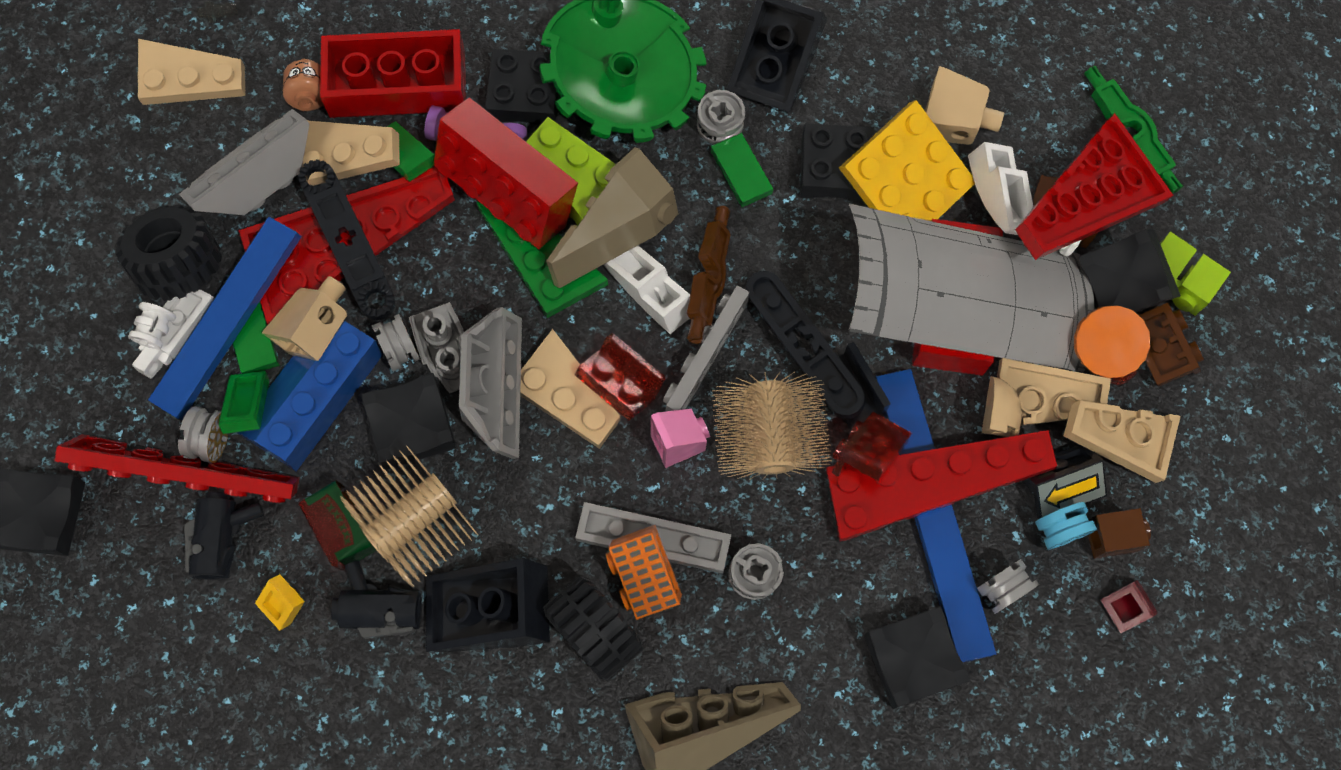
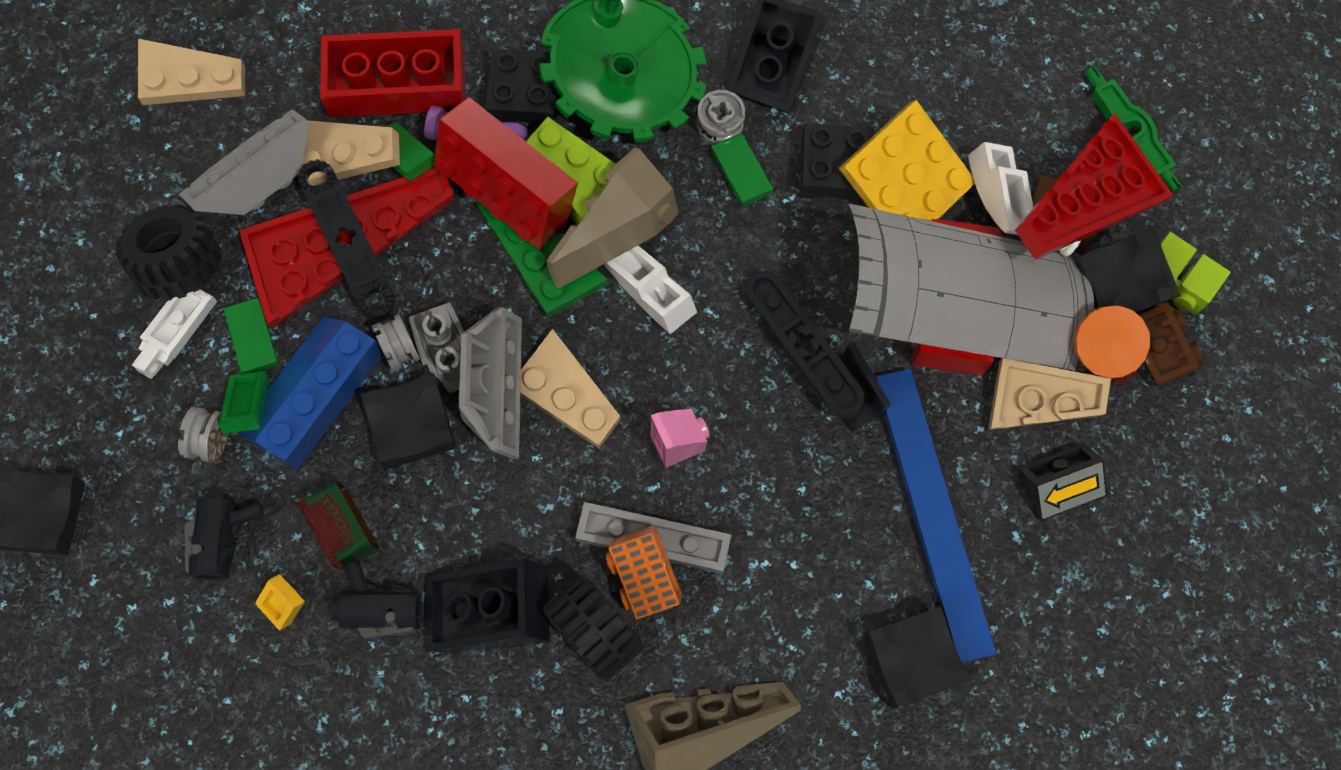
(95, 452): red wing -> none
(143, 323): white bush -> none
(225, 318): blue tile -> none
(302, 85): nougat head -> none
(308, 320): tan torso -> none
(406, 518): tan piece -> none
(621, 377): clear red bracket -> none
(709, 285): reddish brown piece -> none
(714, 337): light grey plate -> none
(755, 571): light grey wheel -> none
(771, 427): tan piece -> none
(871, 446): clear red bracket -> none
(934, 480): red wing -> none
(960, 107): tan torso -> none
(1002, 410): tan brick -> none
(1008, 586): light grey wheel -> none
(1065, 525): medium azure wheel -> none
(1119, 533): reddish brown brick -> none
(1126, 437): tan wing -> none
(1129, 606): dark red slope -> none

